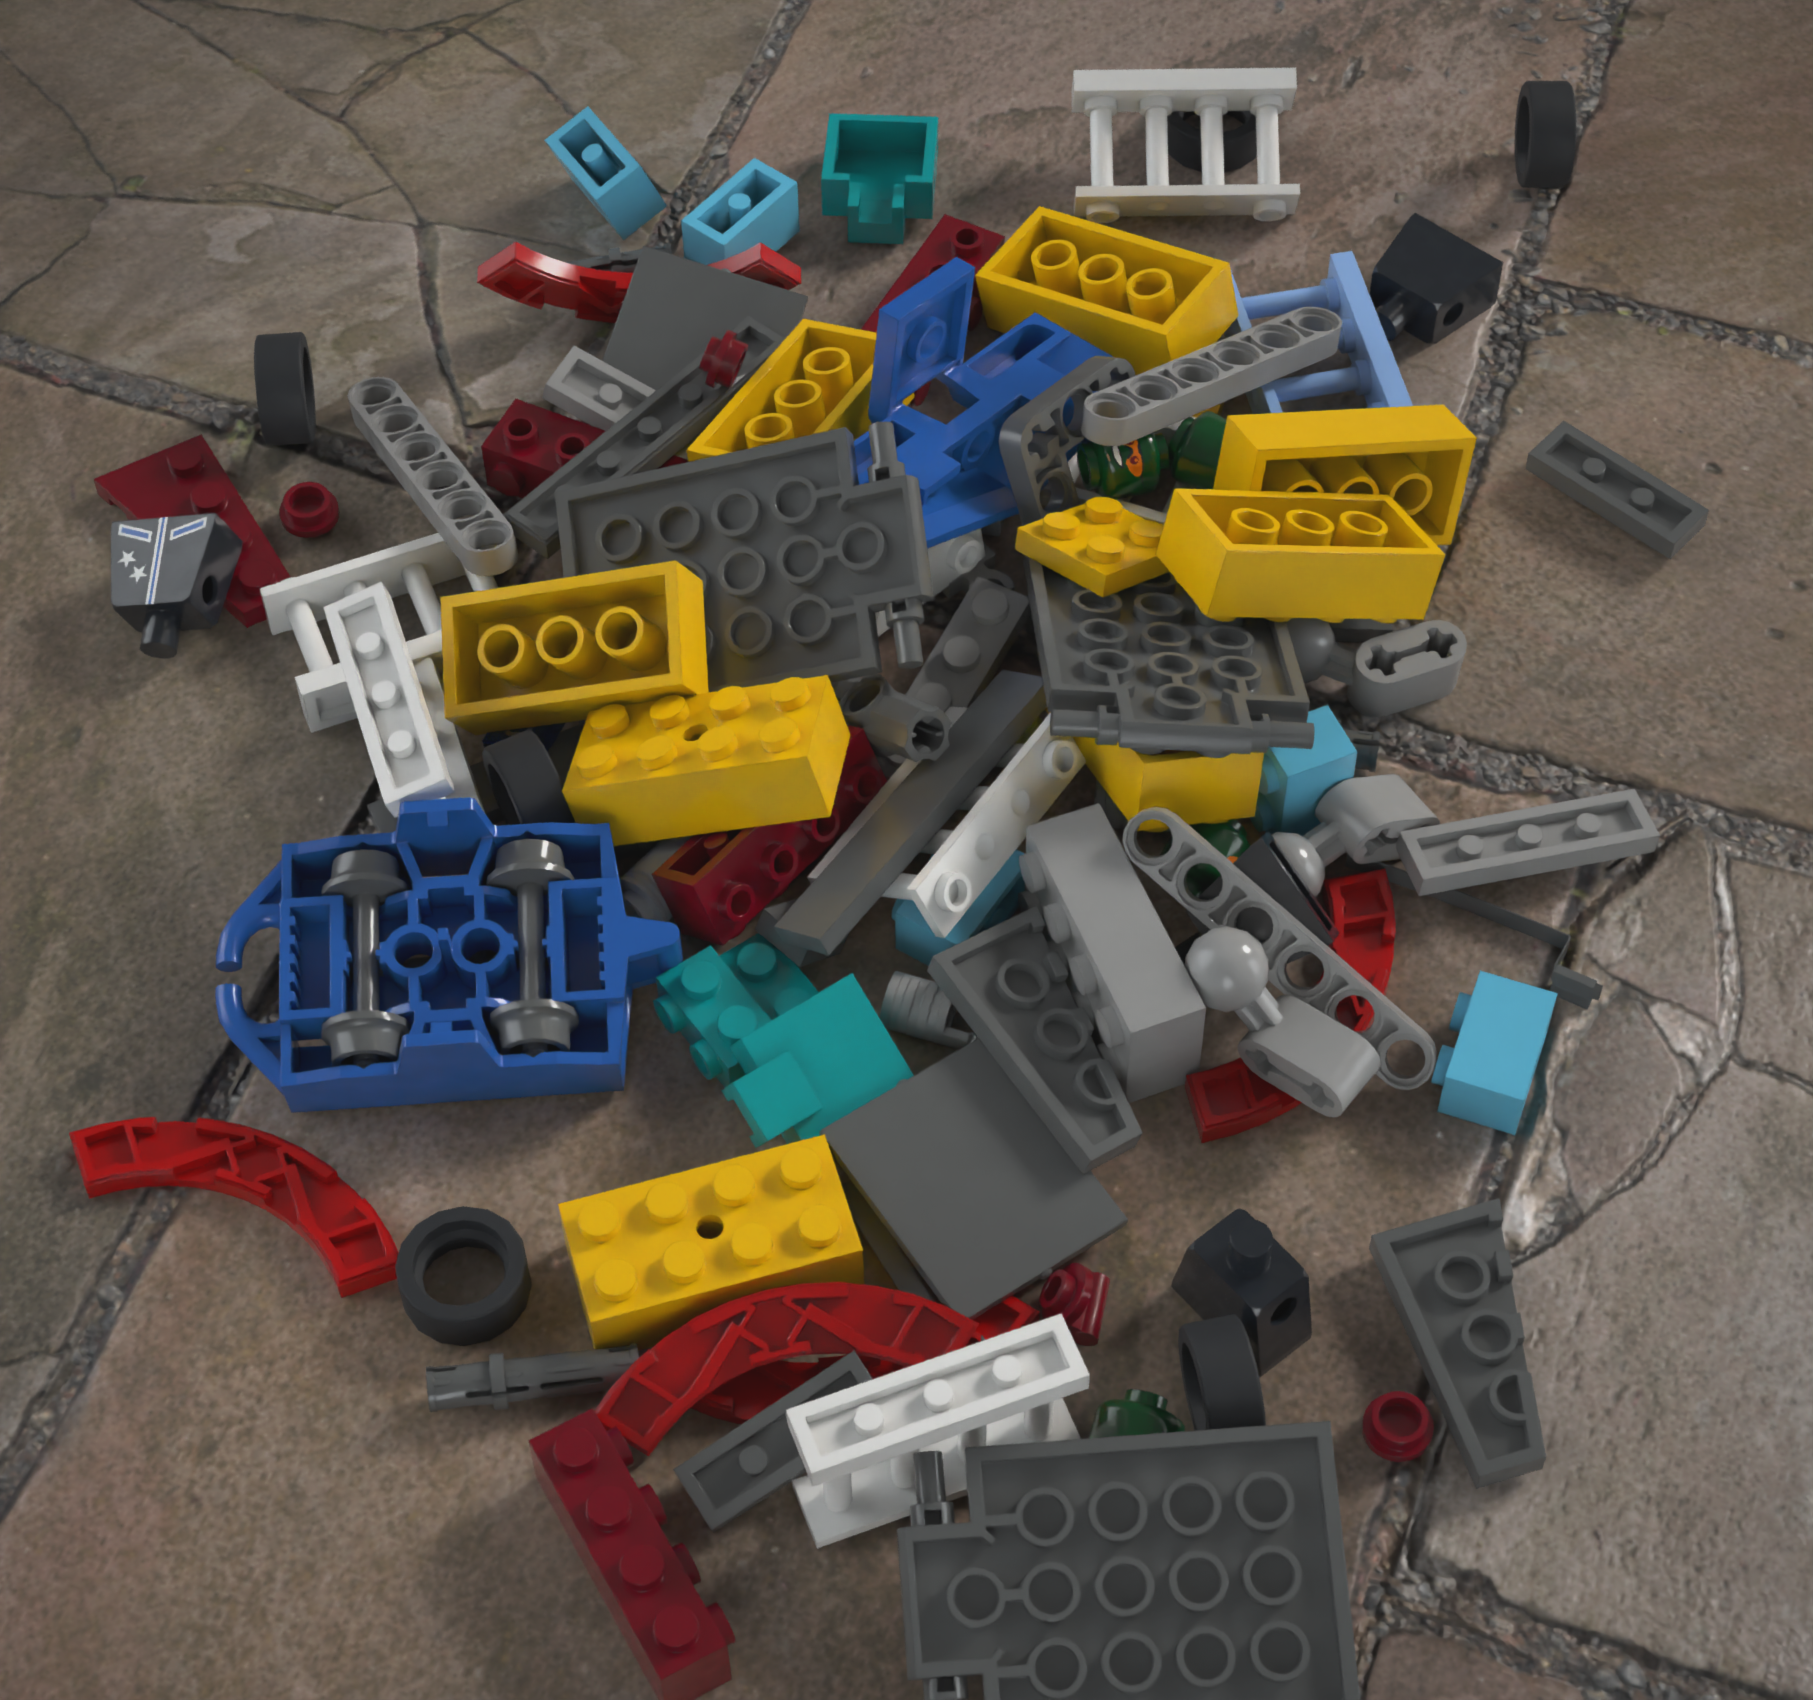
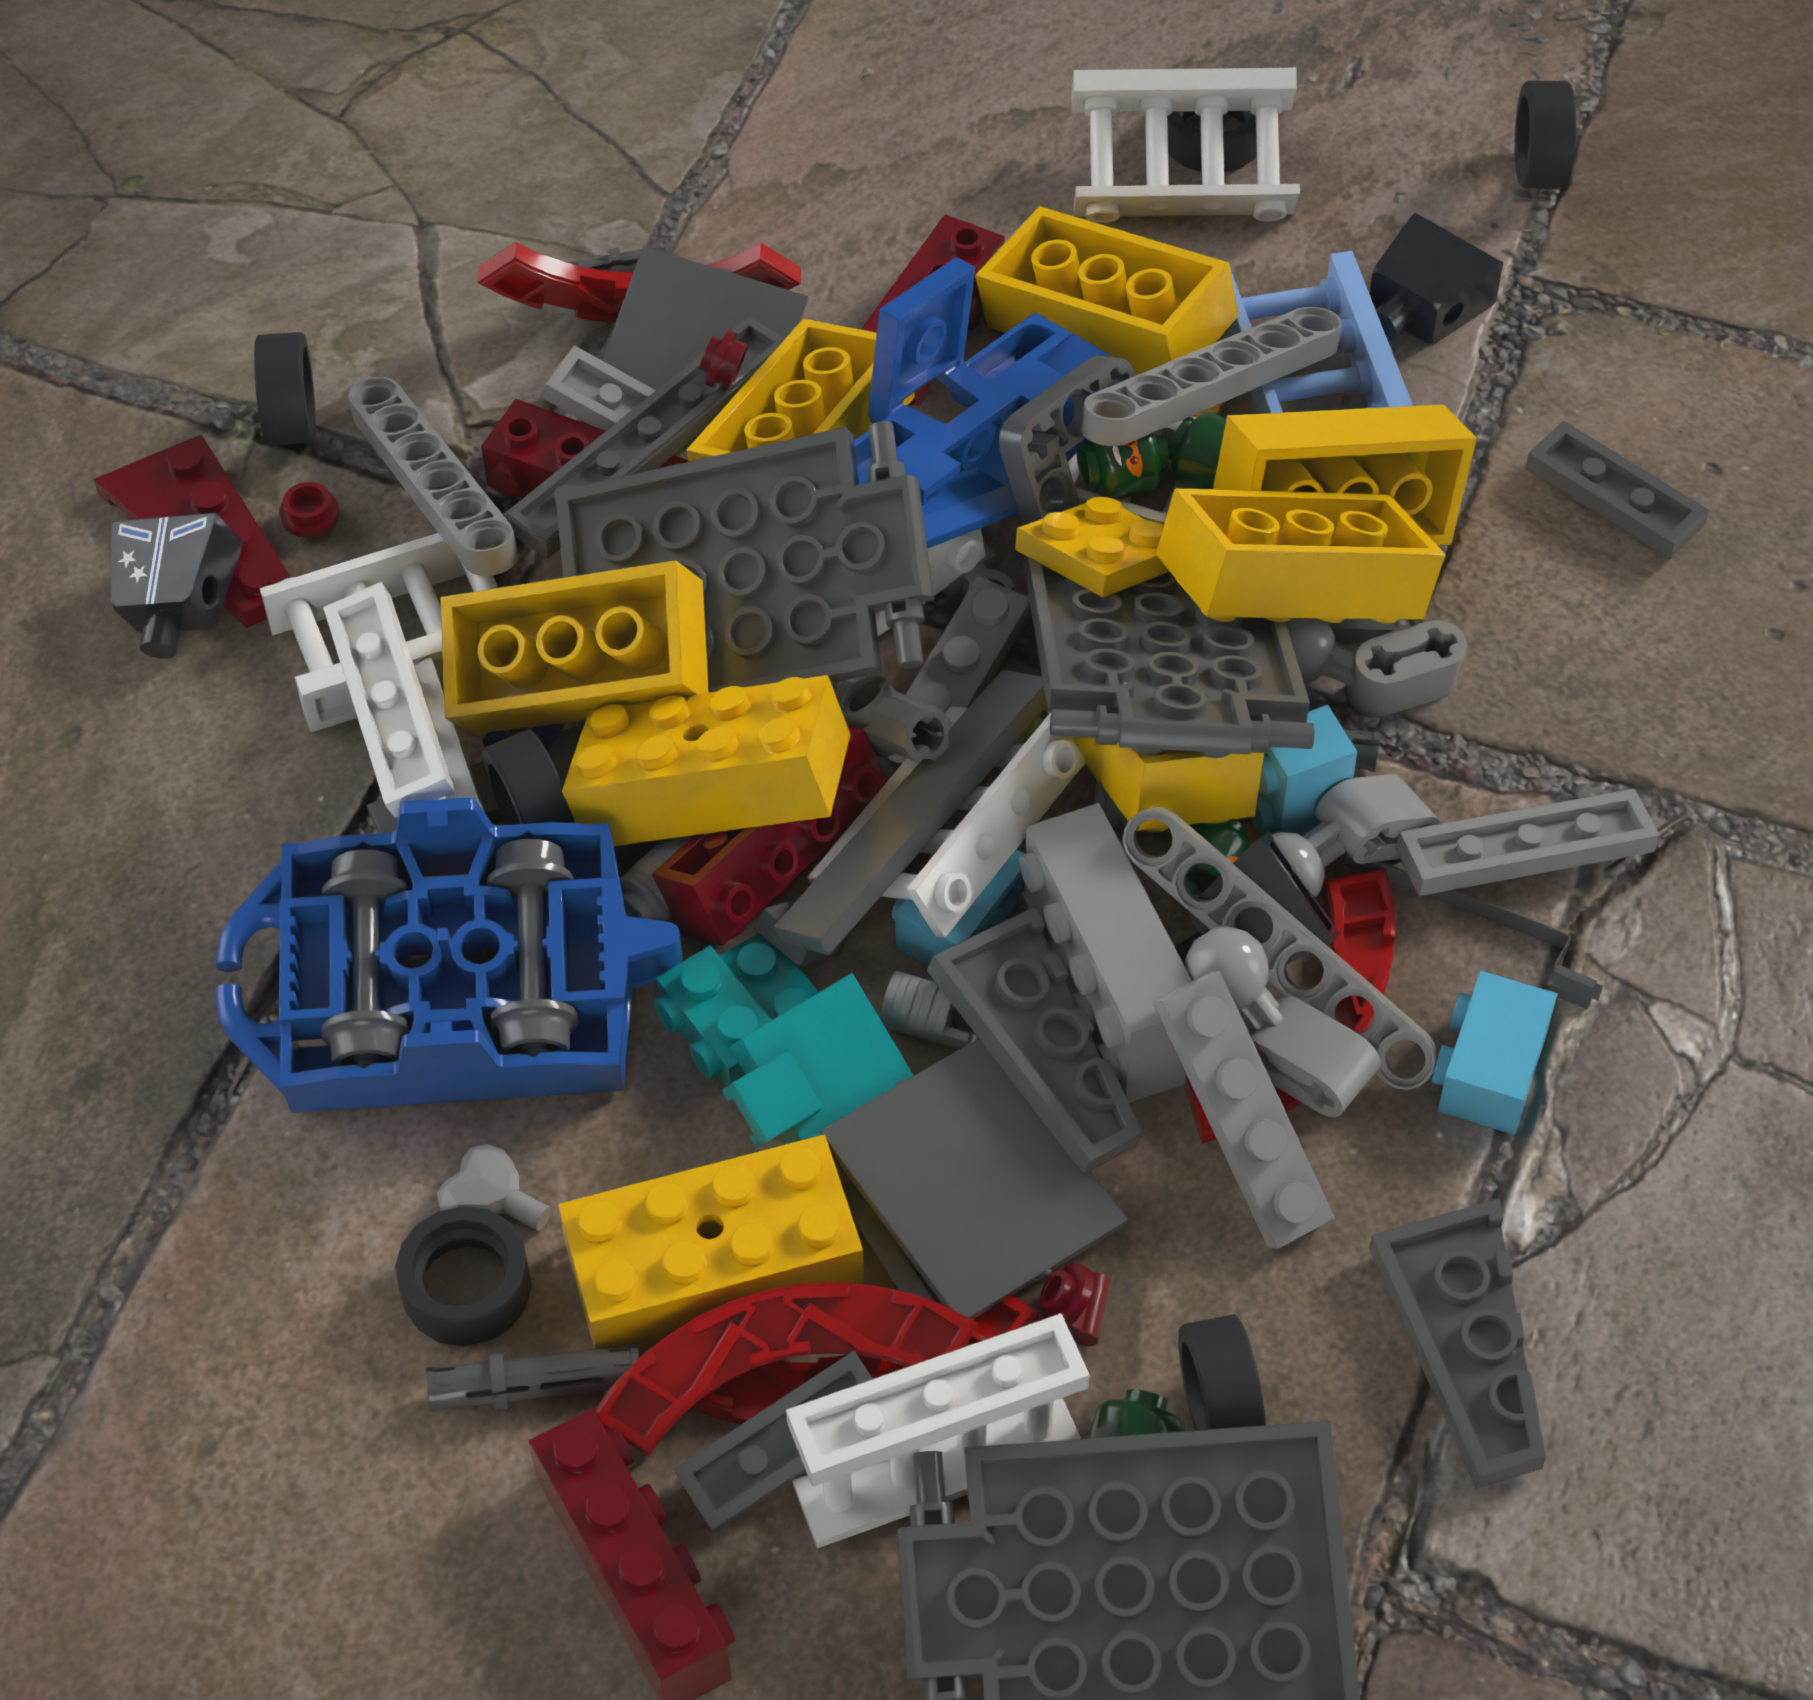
(252, 1168): red tile -> none
(492, 1183): none -> light grey rock
(606, 173): medium azure brick -> none
(745, 210): medium azure brick -> none
(879, 173): teal piece -> none
(1244, 1110): none -> light grey plate
(1250, 1275): black torso -> none
(1397, 1426): dark red plate -> none

